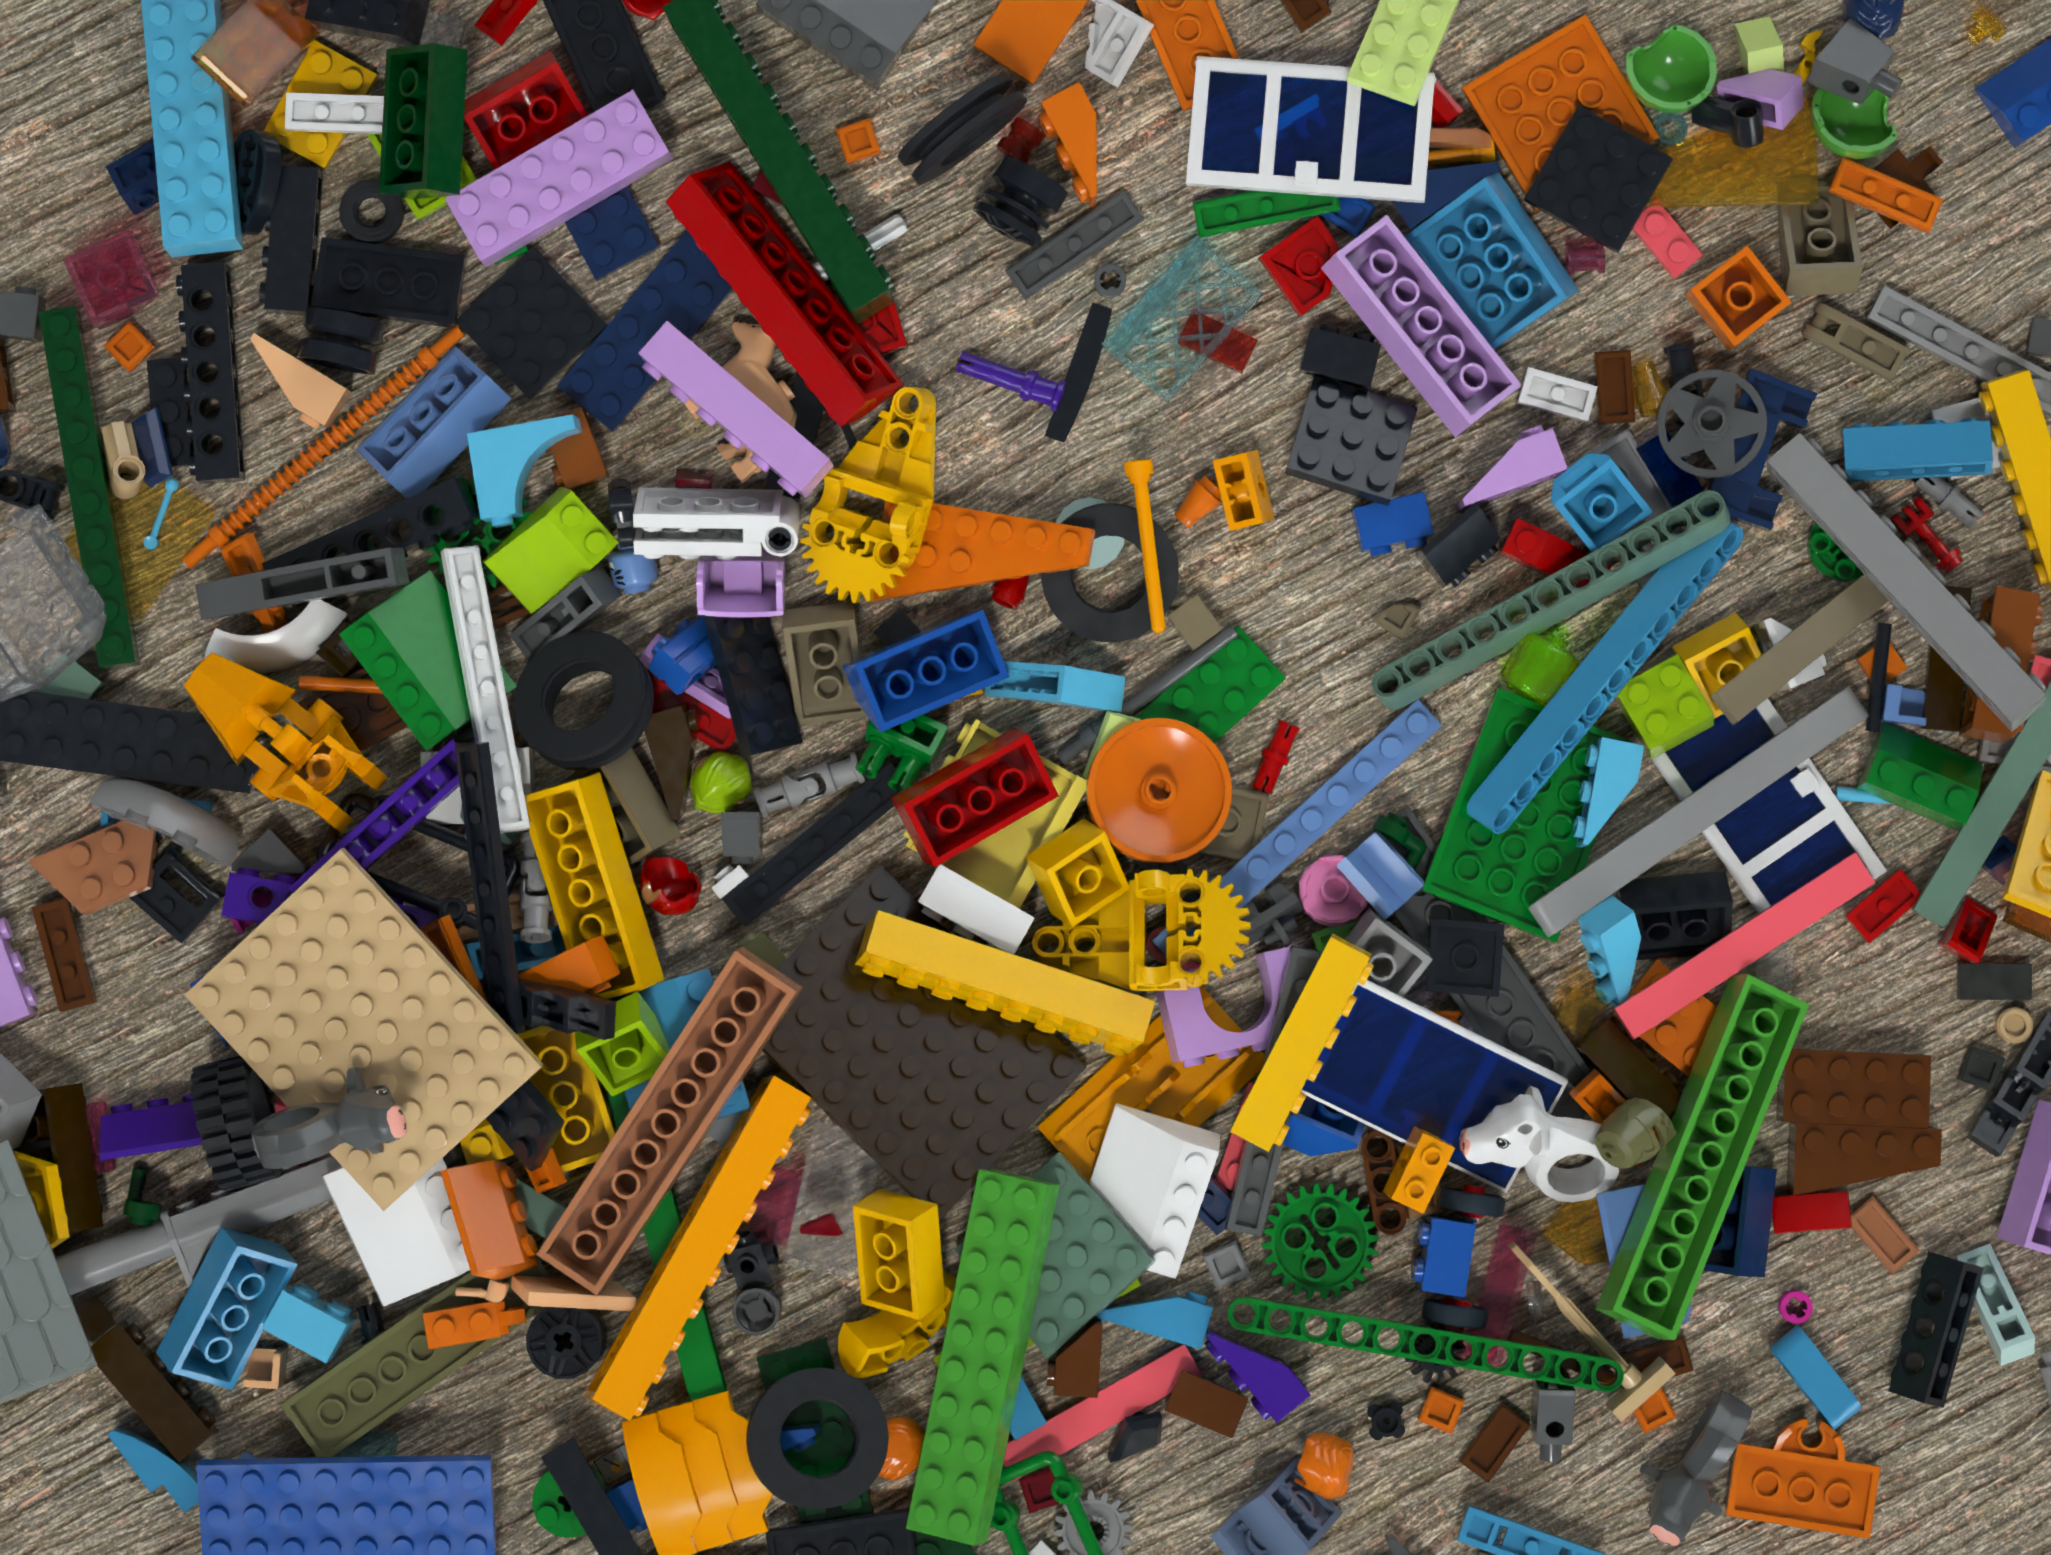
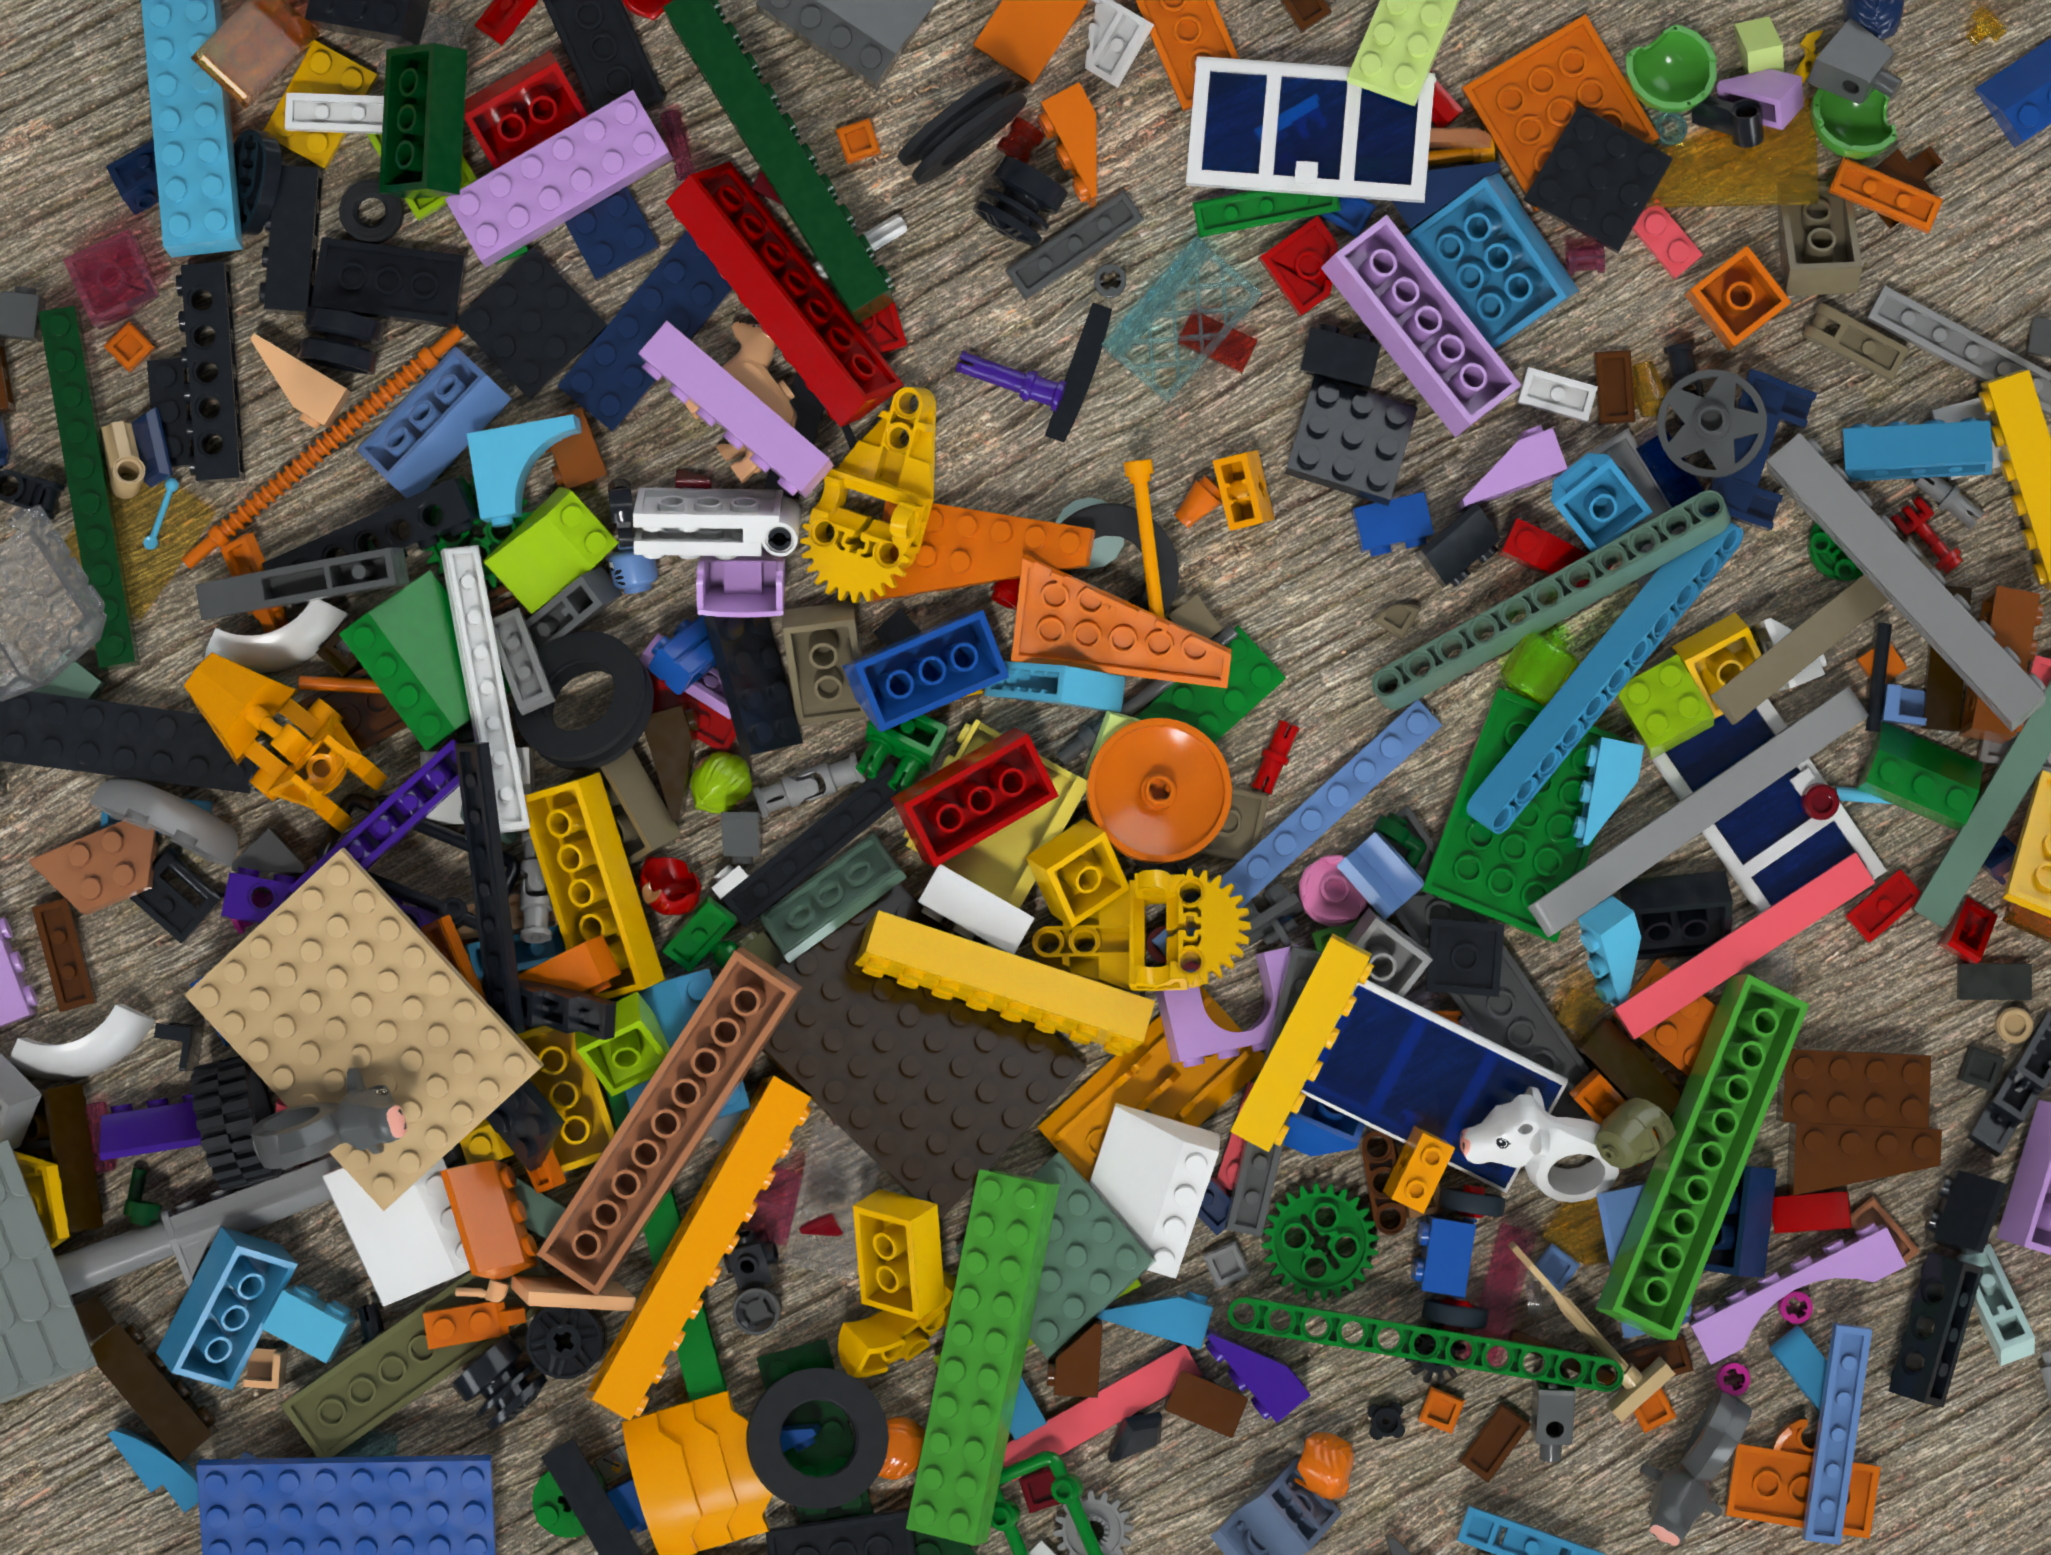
(86, 1056): none -> white brick
(191, 1039): none -> black panel
(500, 1382): none -> black wheel
(521, 662): none -> light grey plate
(677, 144): none -> clear pink axle
(702, 934): none -> green plate
(832, 897): none -> sand green tile
(1090, 629): none -> orange wing
(1556, 1266): none -> medium blue tile
(1727, 1327): none -> lavender arch
(1738, 1369): none -> dark pink bush
(1820, 801): none -> dark red tile
(1836, 1433): none -> medium blue plate
(1965, 1212): none -> black slope

